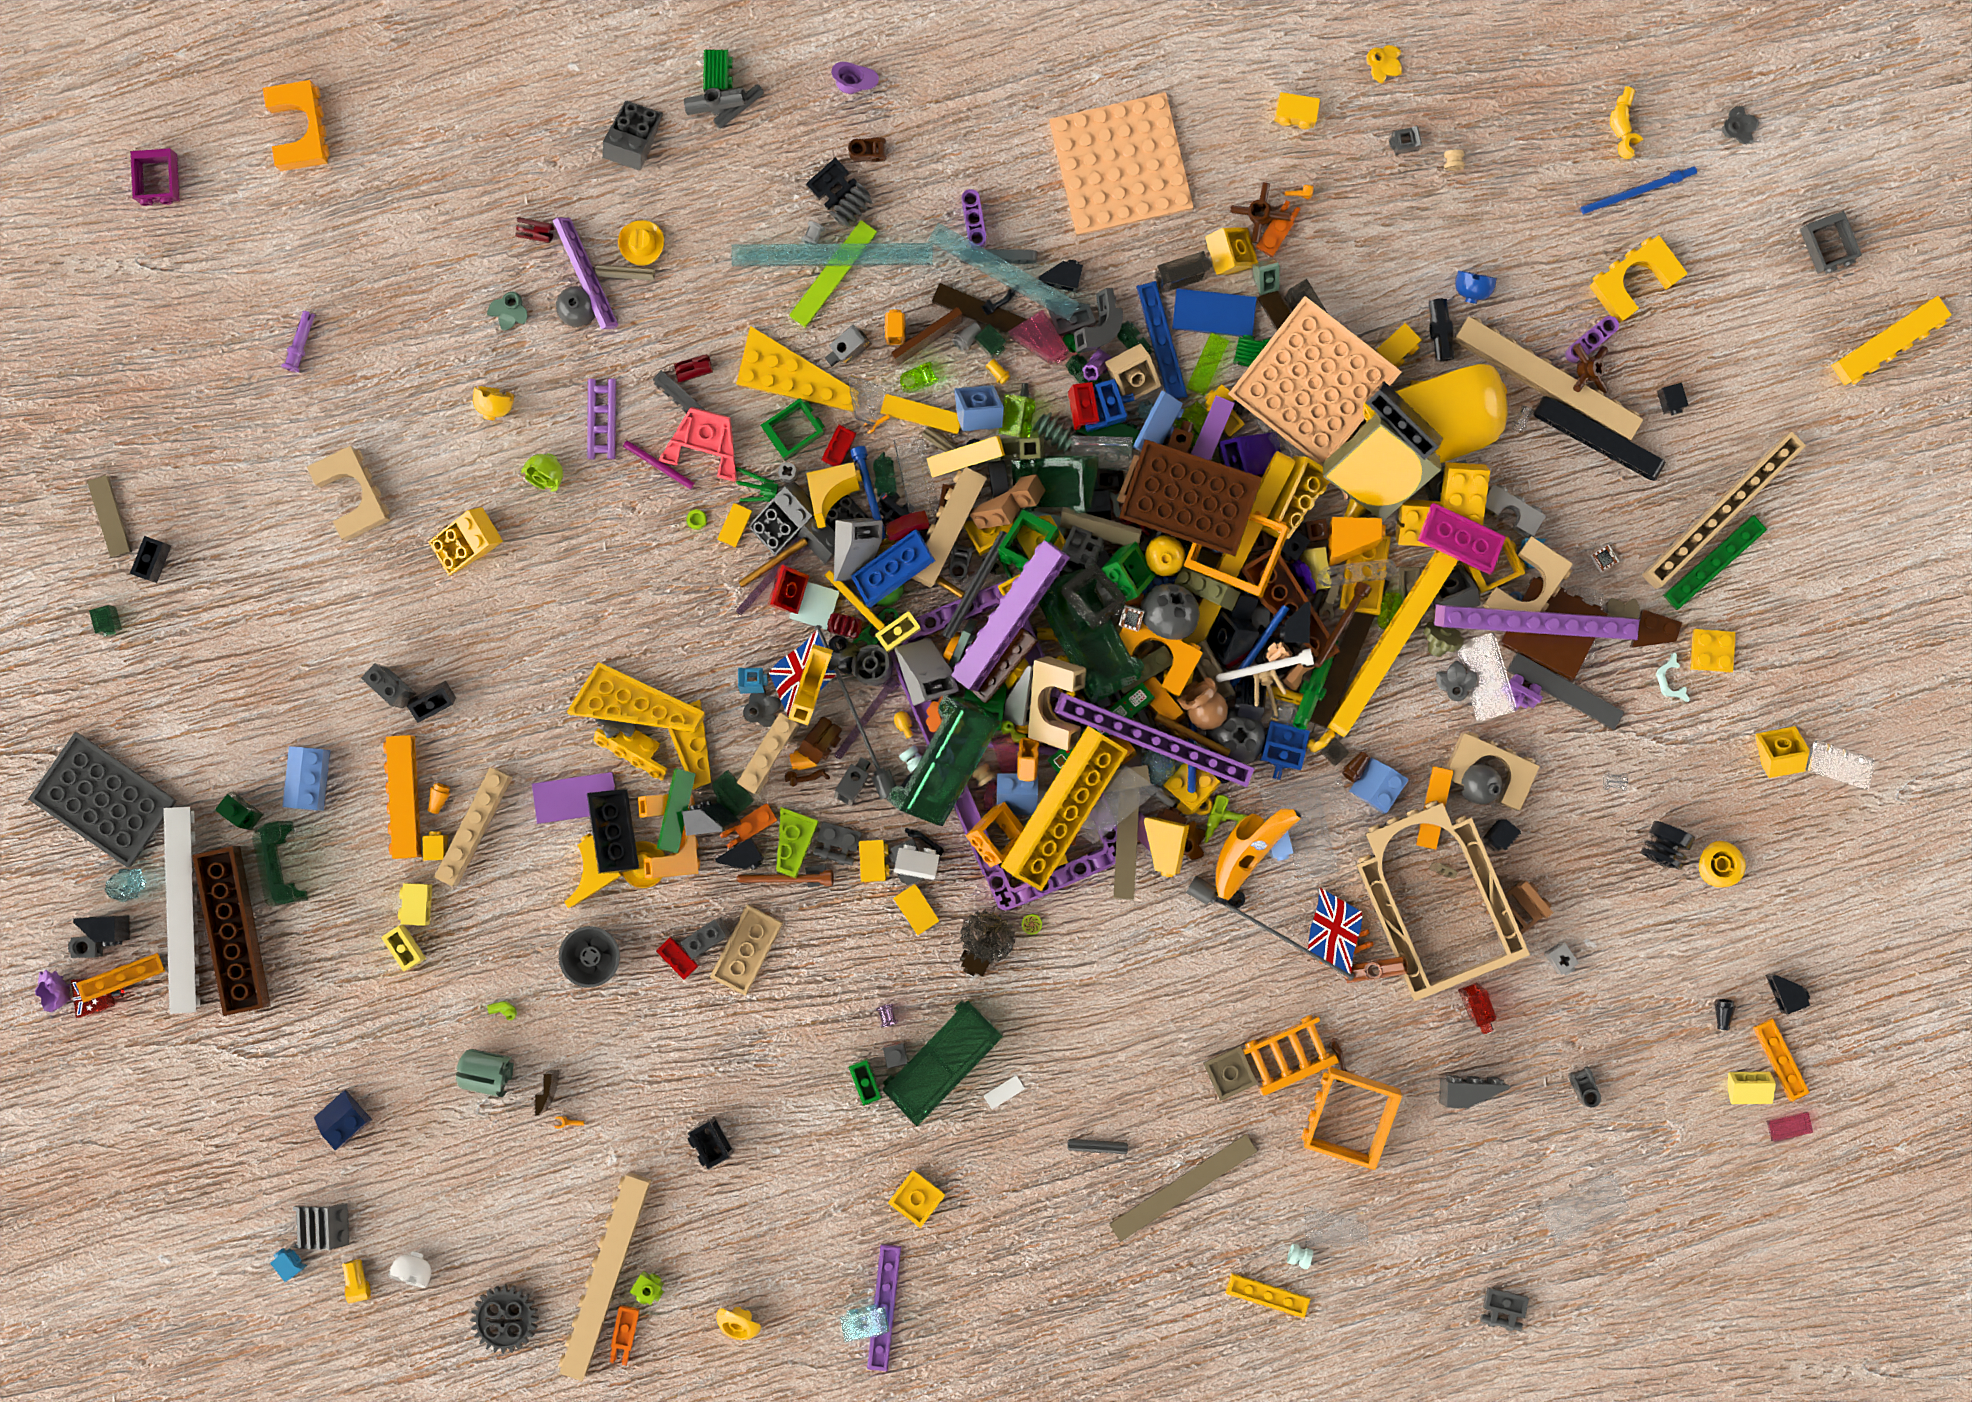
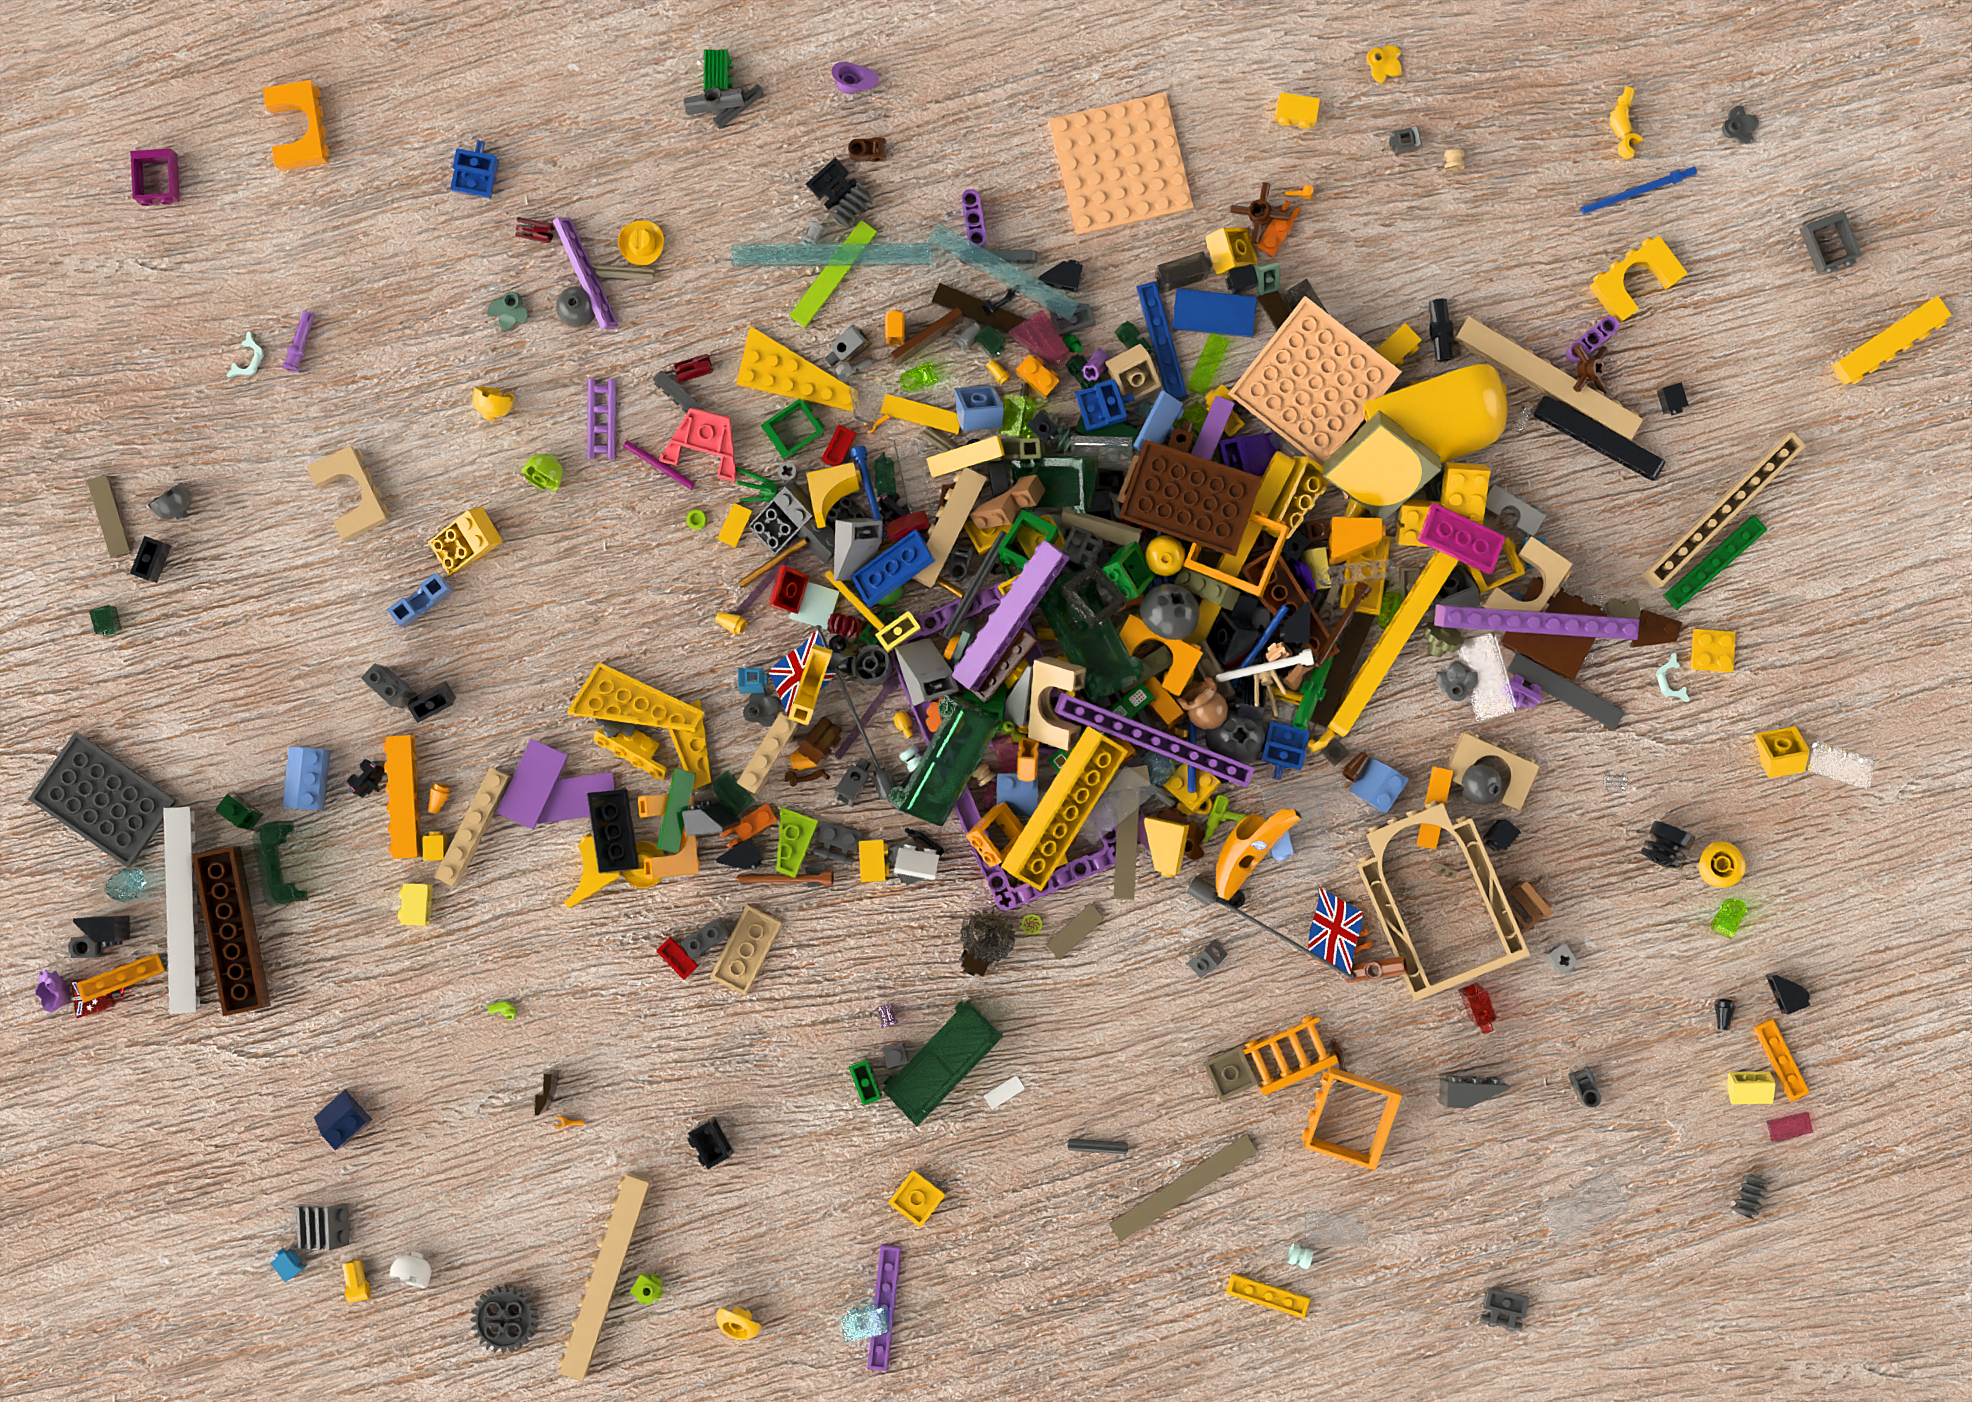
(172, 503): none -> dark grey cylinder
(252, 369): none -> light aqua helmet
(368, 779): none -> black hips
(403, 948): light yellow brick -> none
(412, 607): none -> medium blue arch
(474, 172): none -> blue plate
(484, 1072): sand green cylinder -> none
(532, 784): none -> medium lavender tile
(578, 960): dark grey piece -> none
(624, 1332): orange hinge -> none
(631, 135): dark grey slope -> none
(732, 622): none -> yellow cone
(845, 370): none -> light grey bar
(916, 909): yellow piece -> none
(1037, 376): none -> light orange brick
(1044, 426): none -> black brick
(1074, 931): none -> dark tan tile
(1083, 405): red panel -> none
(1108, 324): dark grey arch -> none
(1131, 618): tile -> none
(1192, 734): pearl gold bar -> none
(1207, 960): none -> dark grey bracket
(1241, 279): none -> black brick
(1248, 349): green brick -> none
(1404, 420): brick -> none
(1474, 286): blue cylinder -> none
(1604, 558): tile -> none
(1727, 919): none -> clear neon green piece
(1750, 1196): none -> dark grey piece

